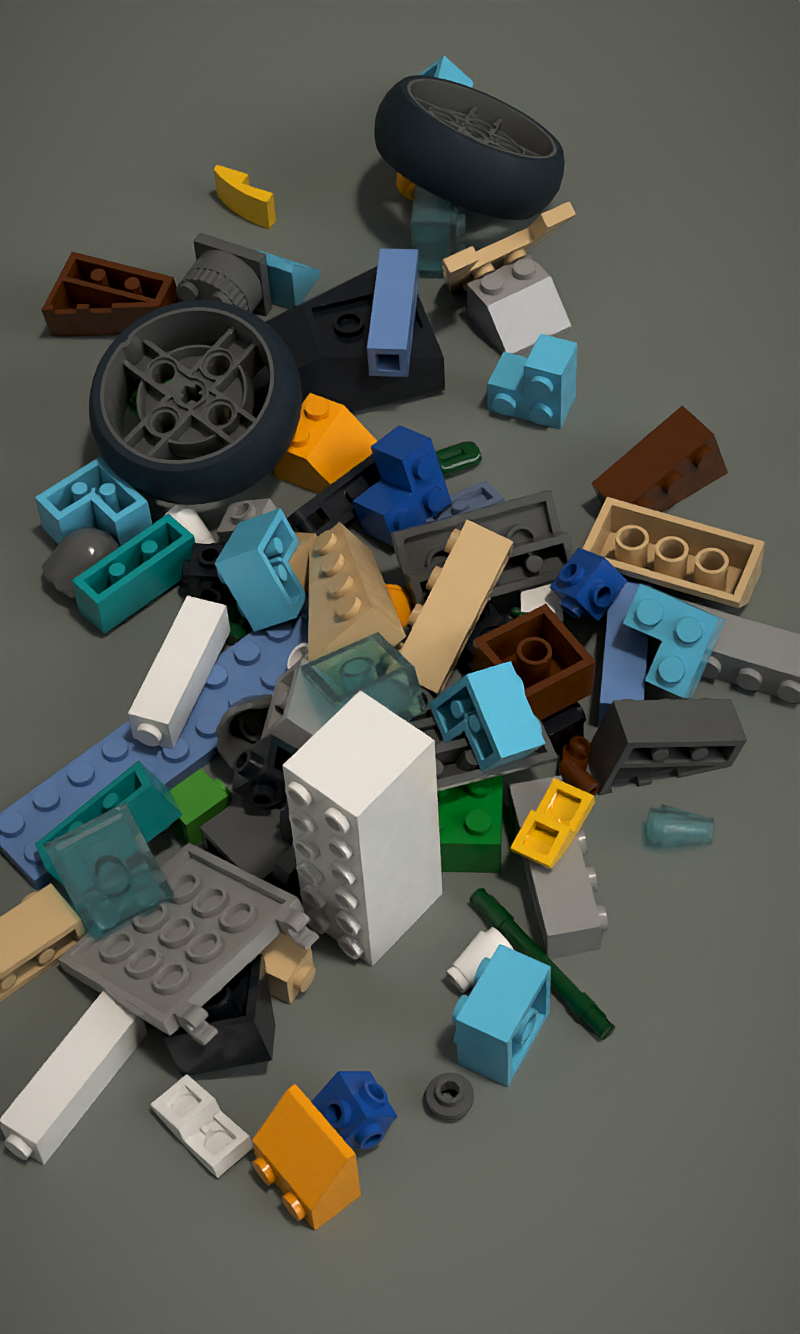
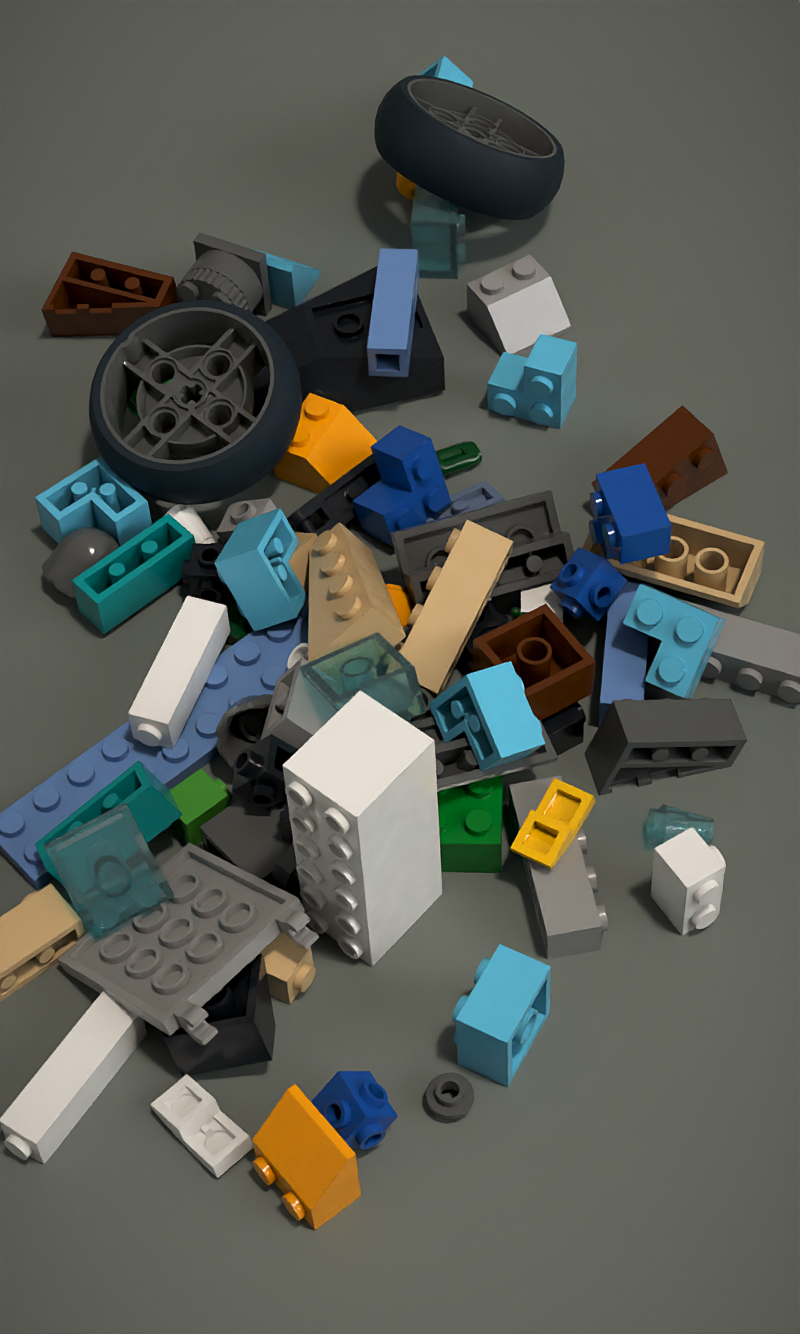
(244, 200): yellow slope -> none
(466, 965): white cone -> none
(473, 264): tan wing -> none
(574, 765): reddish brown arm -> none
(579, 1002): dark green piece -> none
(629, 515): none -> blue brick
(688, 881): none -> white brick

